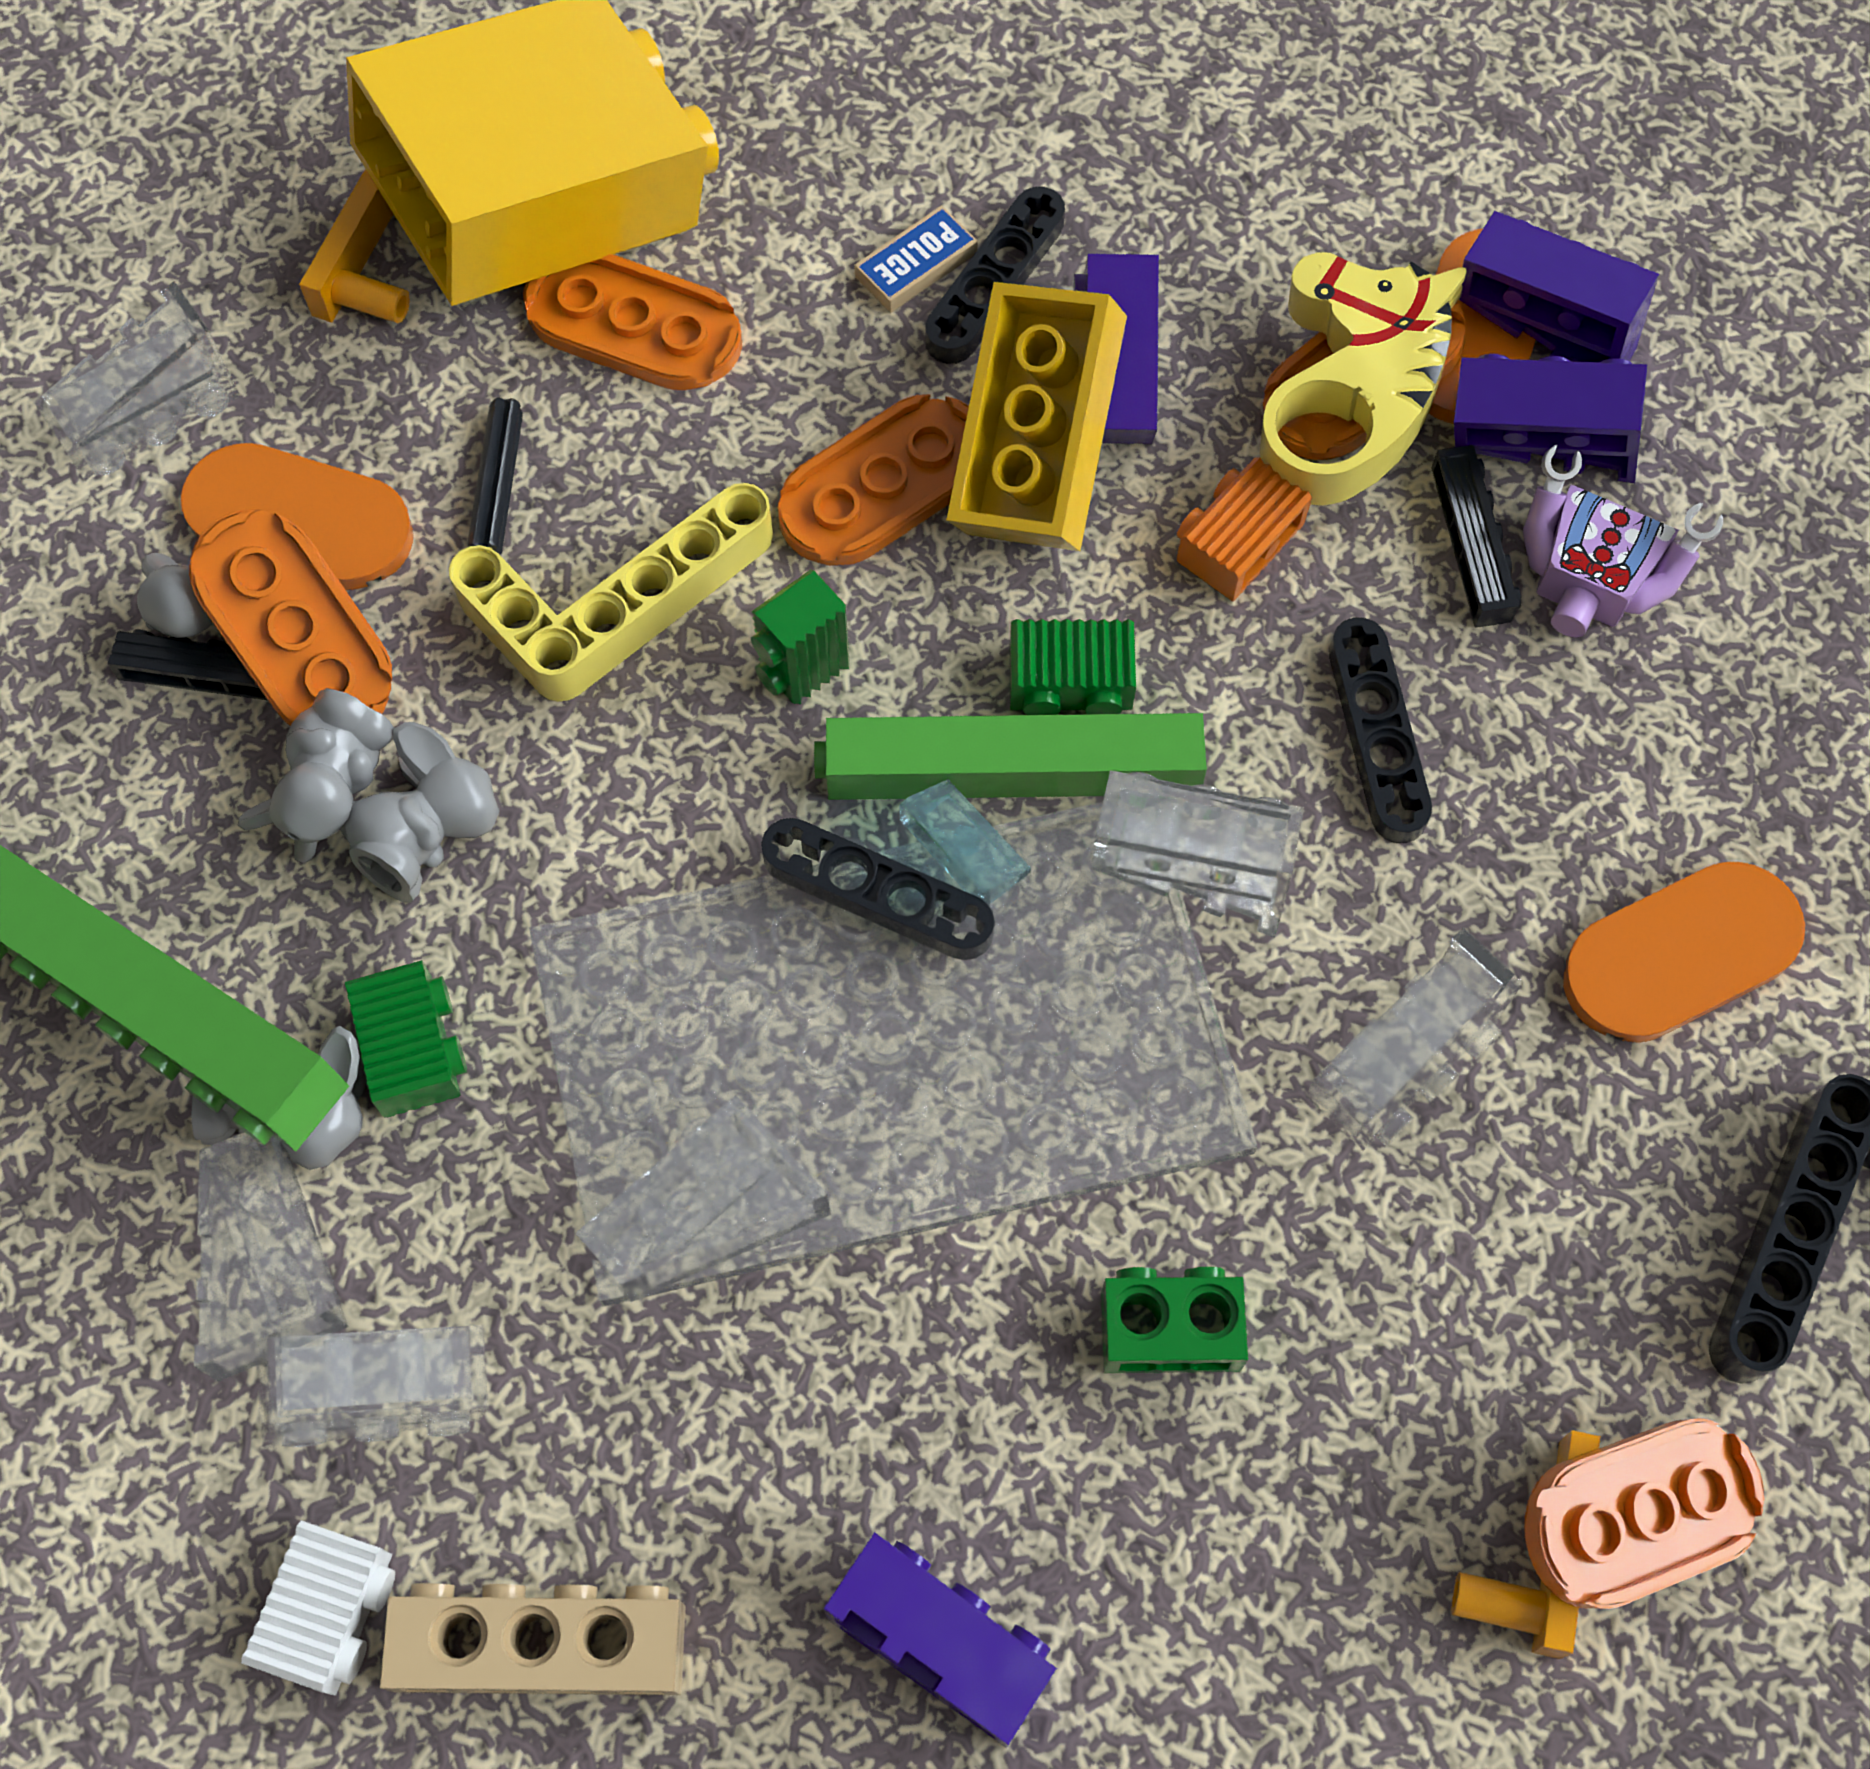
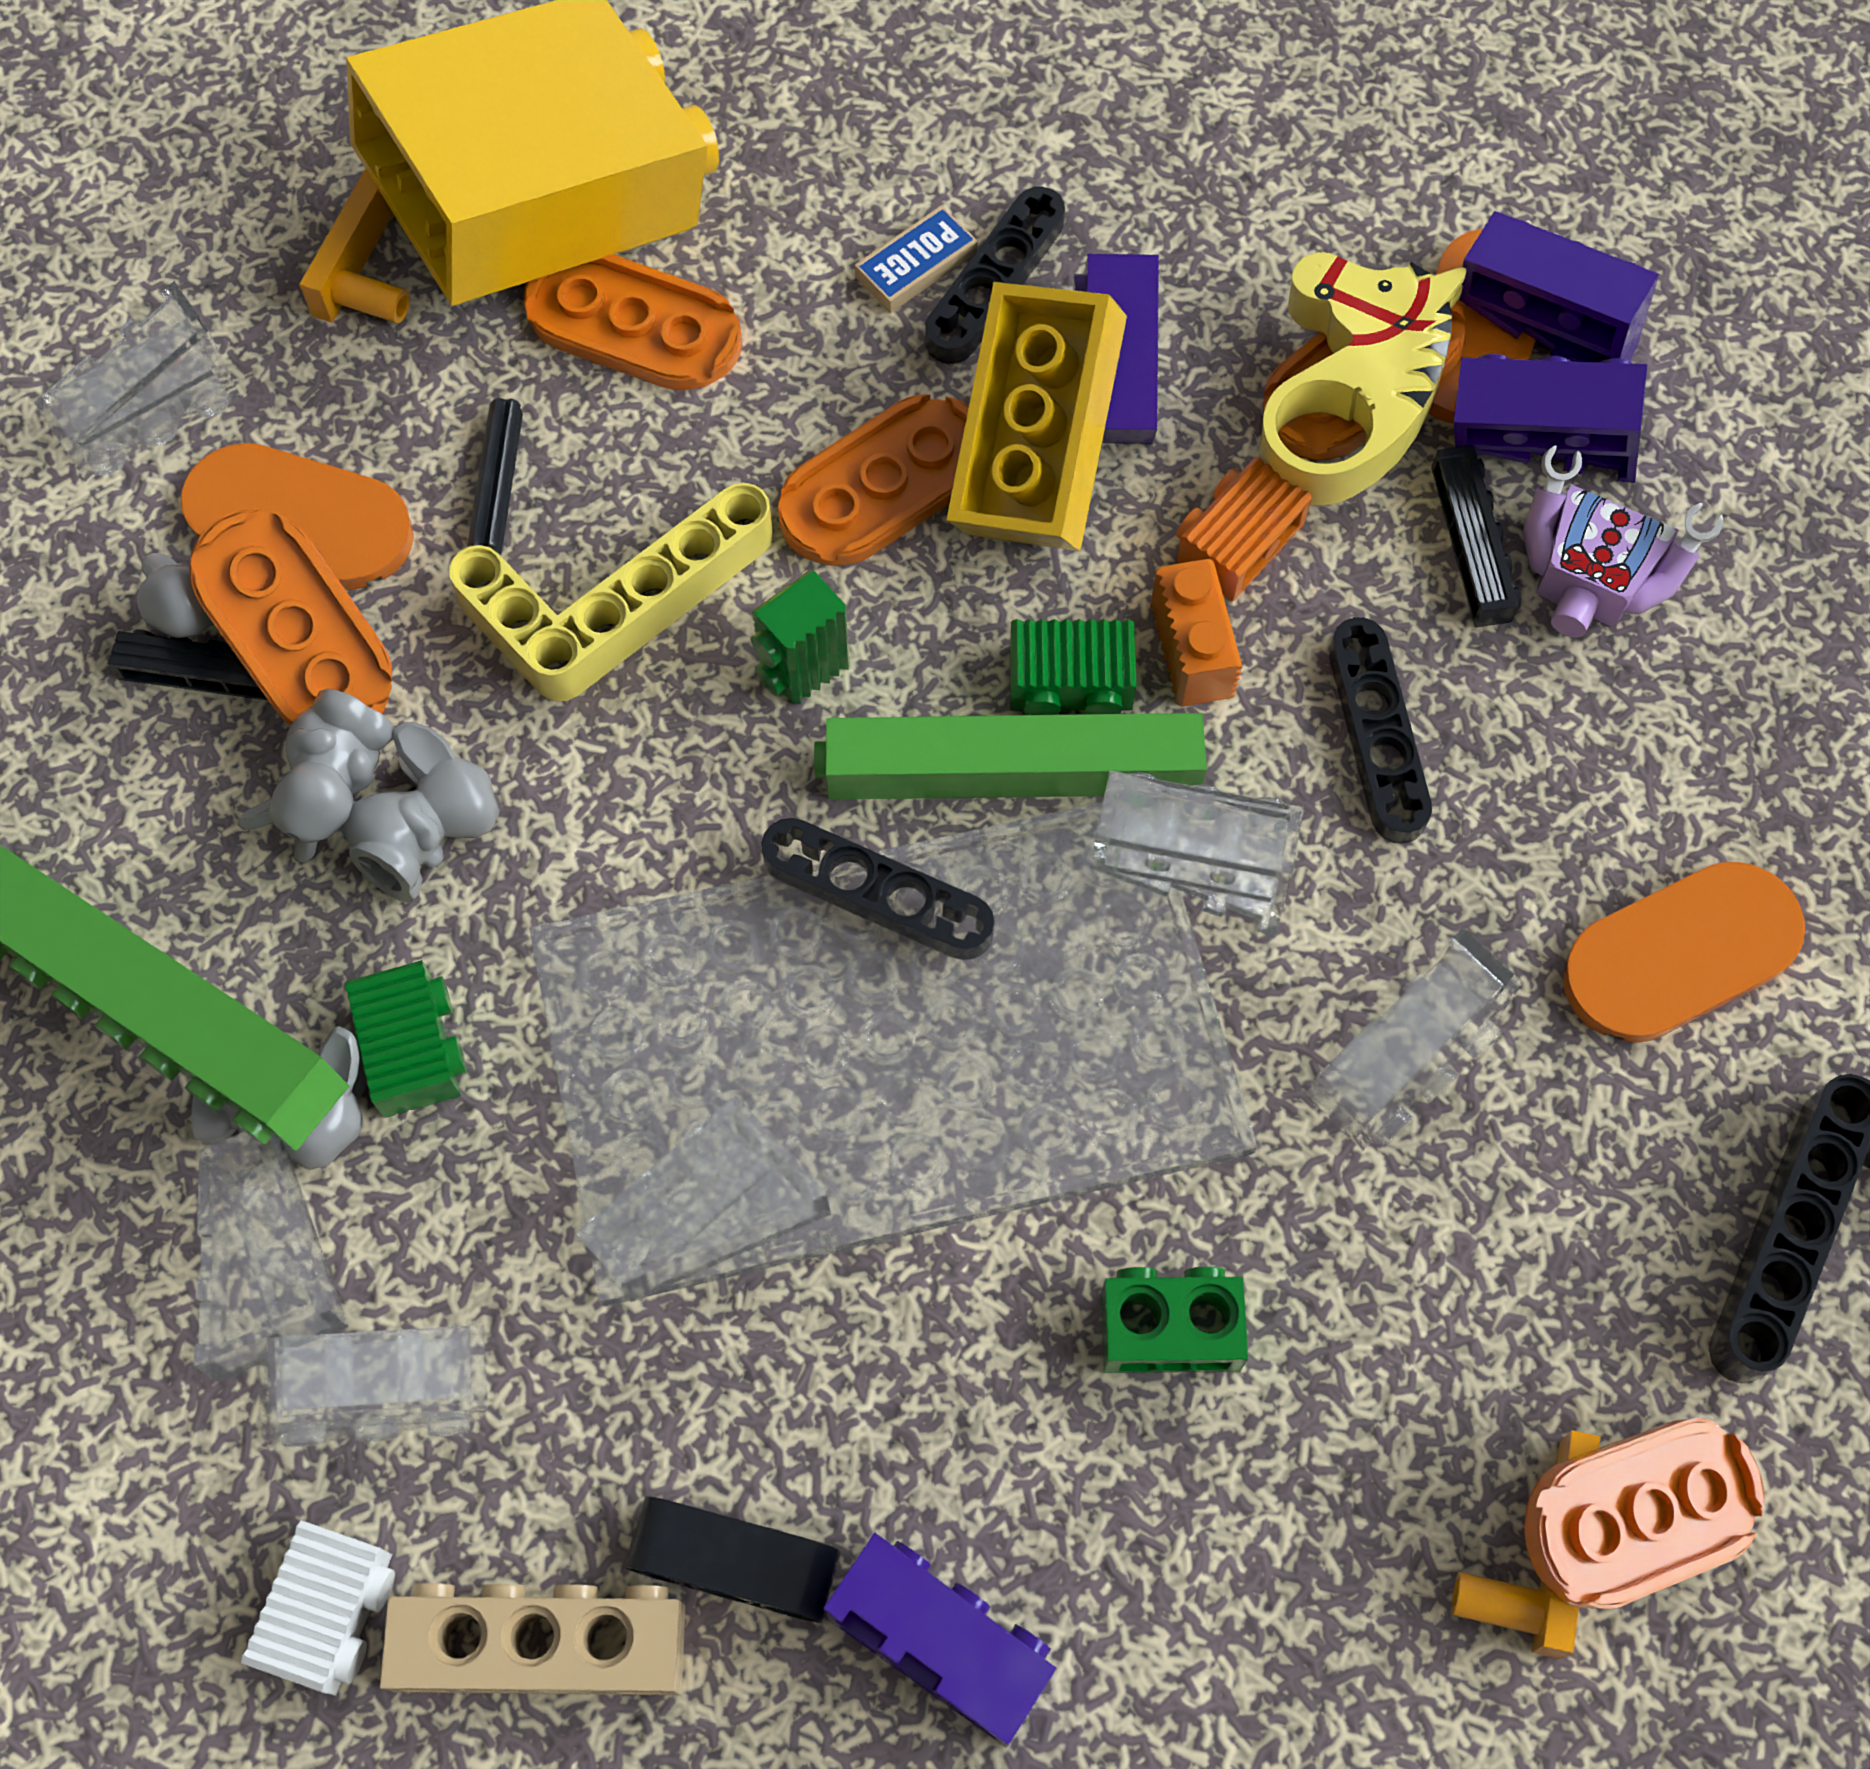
(732, 1559): none -> black beam
(963, 841): clear light blue slope -> none
(1195, 632): none -> orange brick

